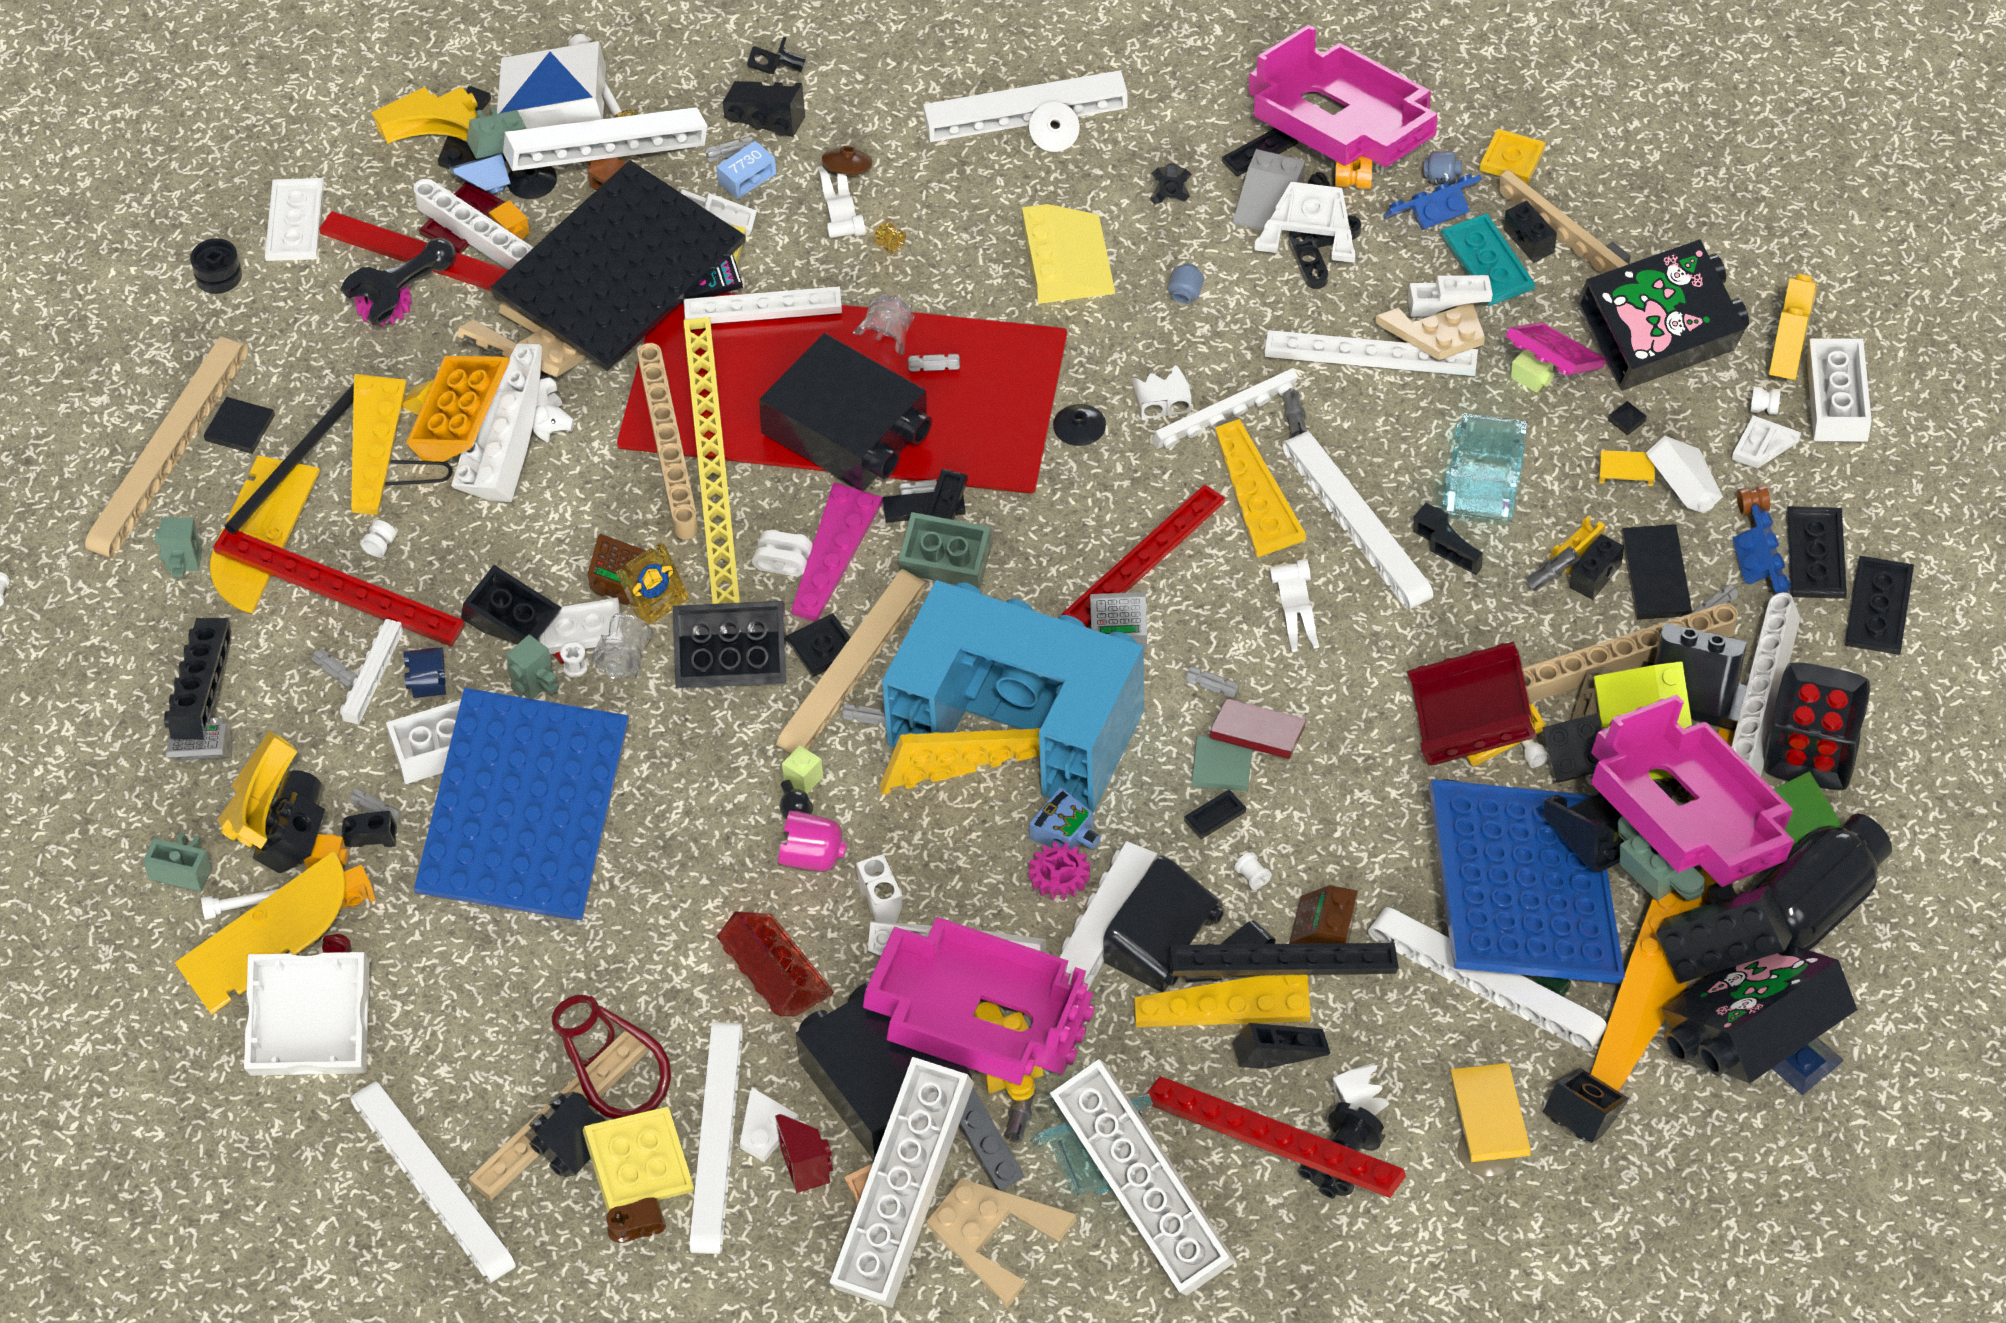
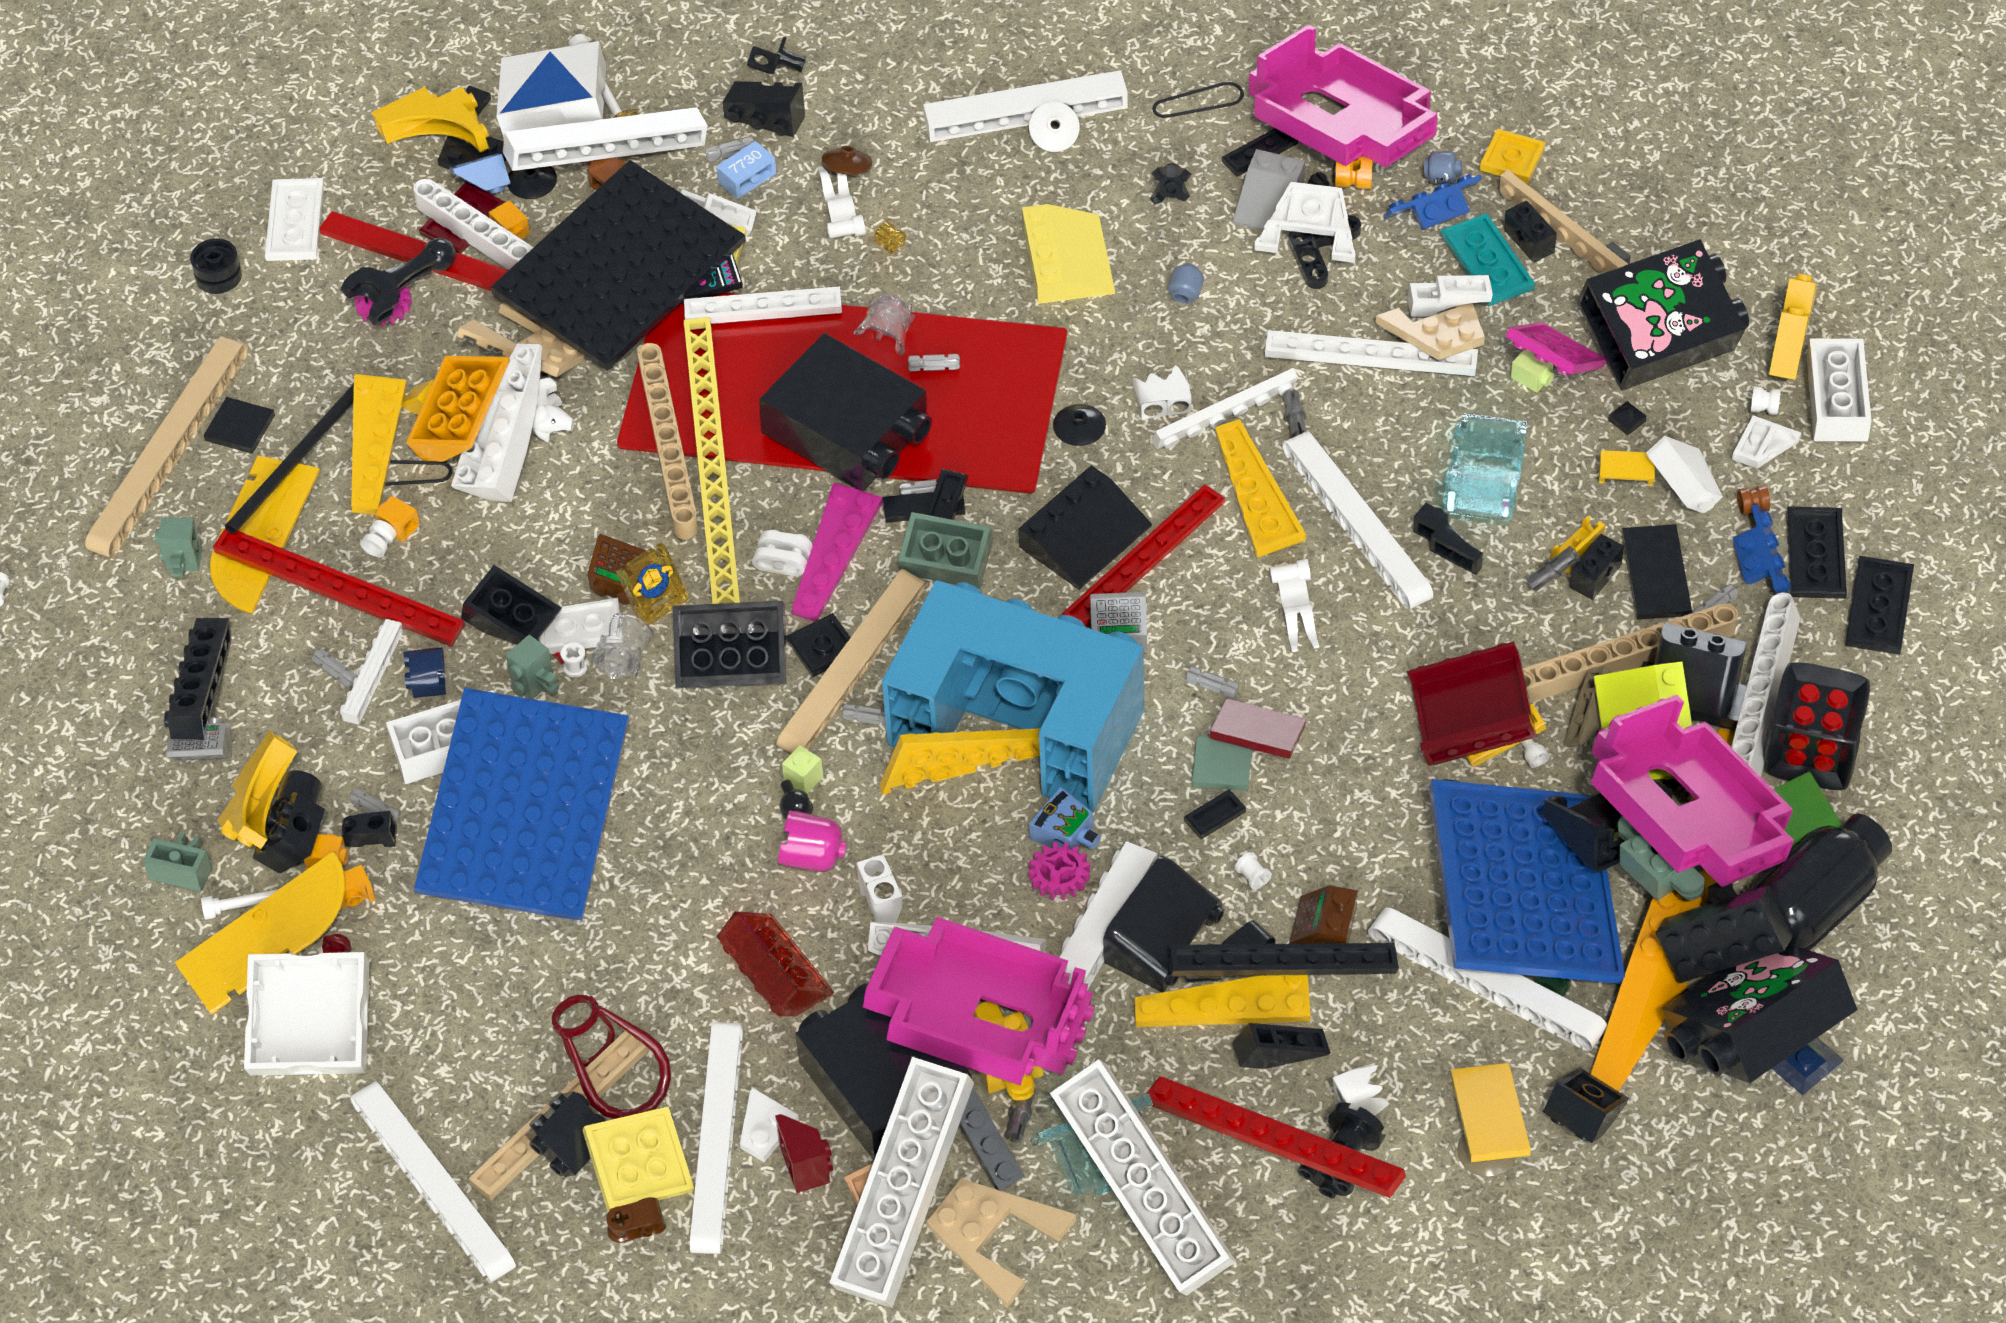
(399, 516): none -> light orange brick
(487, 132): sand green brick -> none
(1083, 528): none -> black slope
(1200, 109): none -> black piece
(1571, 746): black brick -> none

